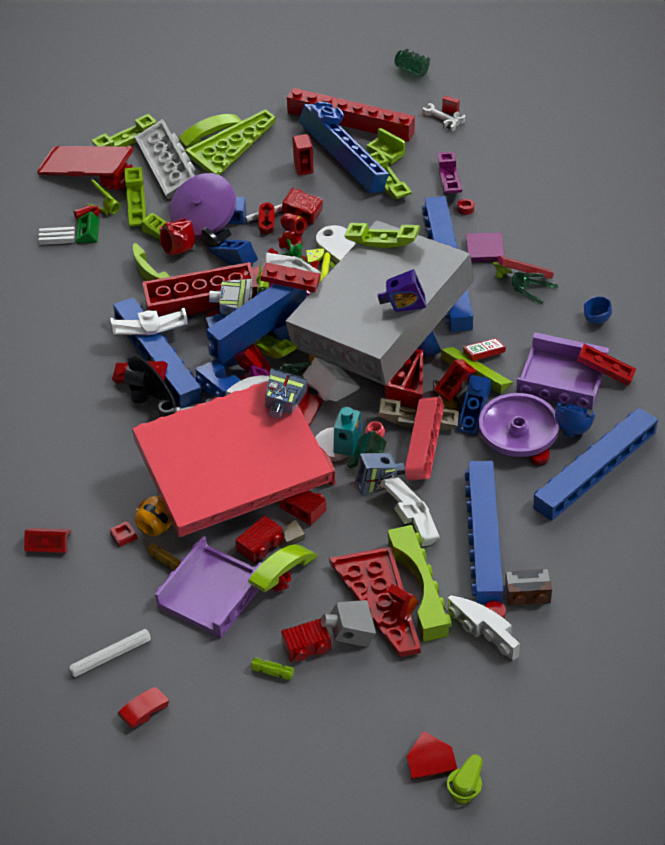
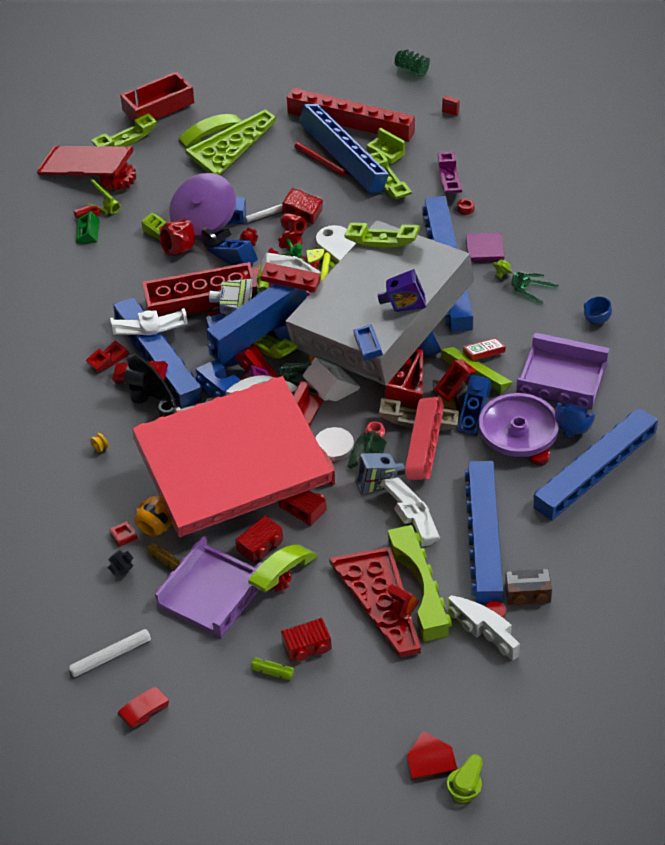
(46, 540): red panel -> none
(56, 235): white tile -> none
(99, 442): none -> yellow bush
(110, 356): none -> red slope
(120, 562): none -> black gear
(135, 196): lime slope -> none
(143, 267): lime slope -> none
(158, 97): none -> red piece
(165, 157): white plate -> none
(249, 235): none -> red plant
(266, 218): red beam -> none
(284, 392): torso -> none
(293, 533): dark tan tile -> none
(303, 154): red brick -> none
(321, 159): none -> red bar
(326, 113): blue tile -> none
(348, 423): teal torso -> none
(351, 623): light grey torso -> none
(367, 342): none -> tile
(448, 120): white bar -> none
(524, 267): red tile -> none
(606, 364): red plate -> none

